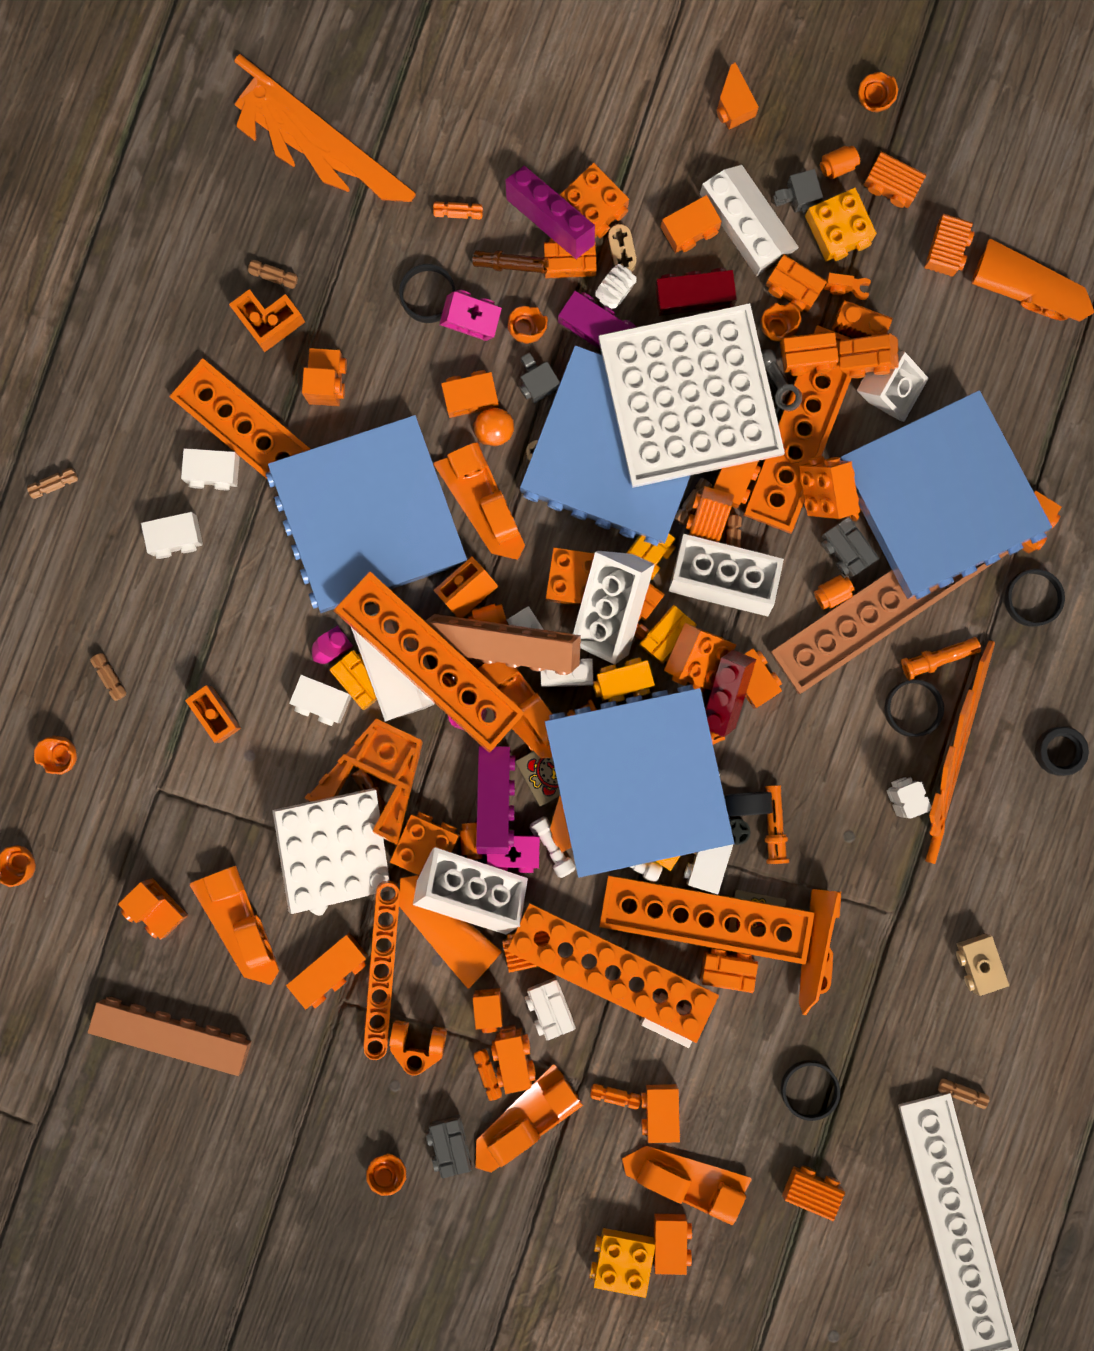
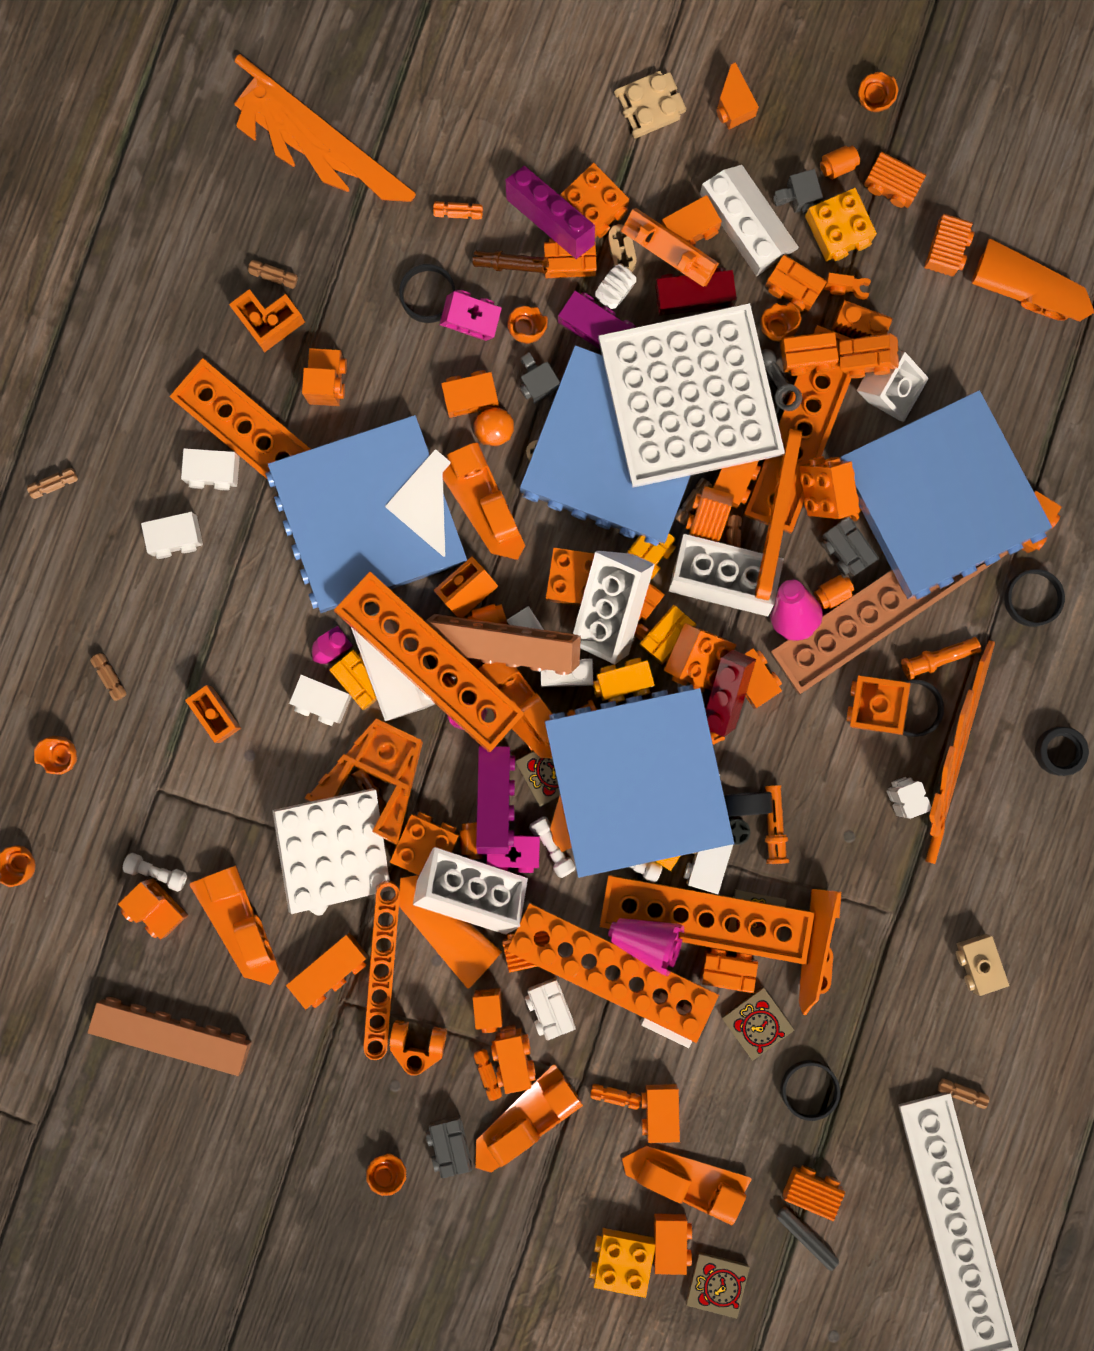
(134, 864): none -> white piece
(421, 502): none -> white sticker
(648, 941): none -> dark pink cone
(651, 103): none -> tan plate
(670, 247): none -> orange hinge
(717, 1285): none -> dark tan tile
(757, 1023): none -> dark tan tile
(778, 514): none -> orange beam
(795, 611): none -> dark pink cone
(807, 1238): none -> dark grey axle
(879, 705): none -> orange plate

